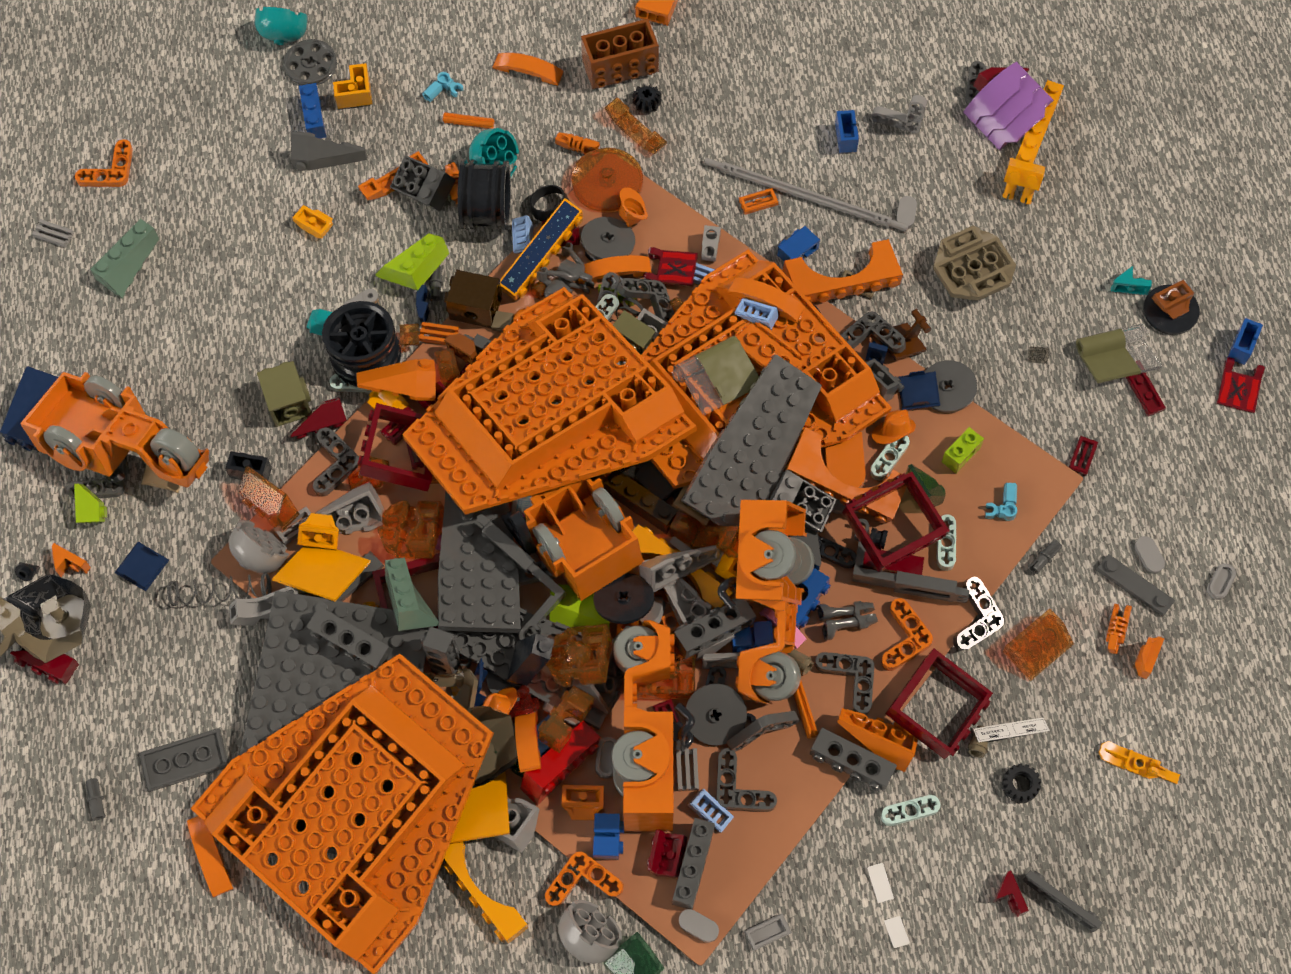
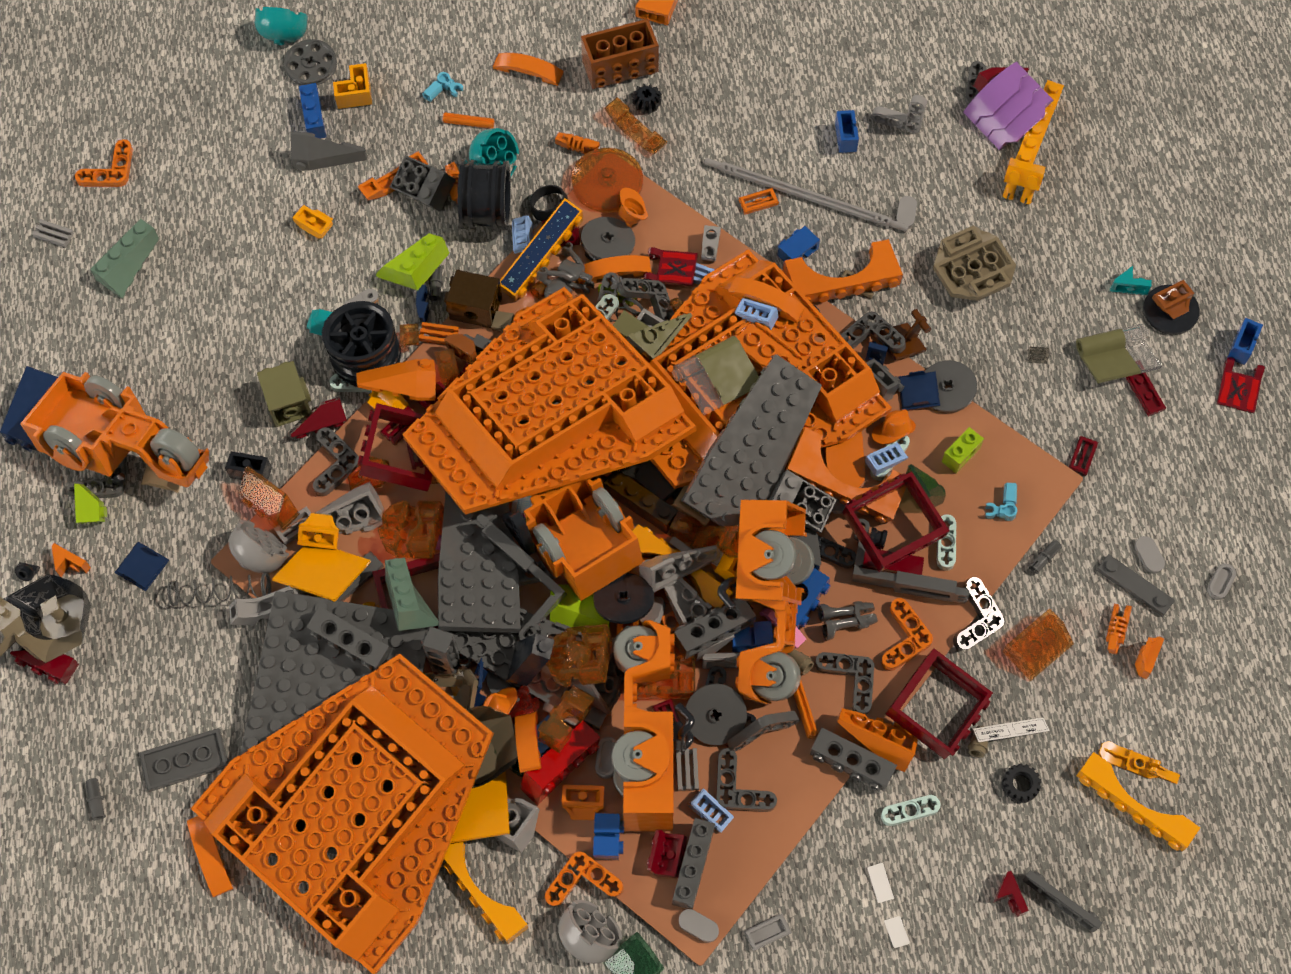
(654, 339): none -> olive wing
(877, 469): none -> light blue slope
(1173, 828): none -> light orange arch

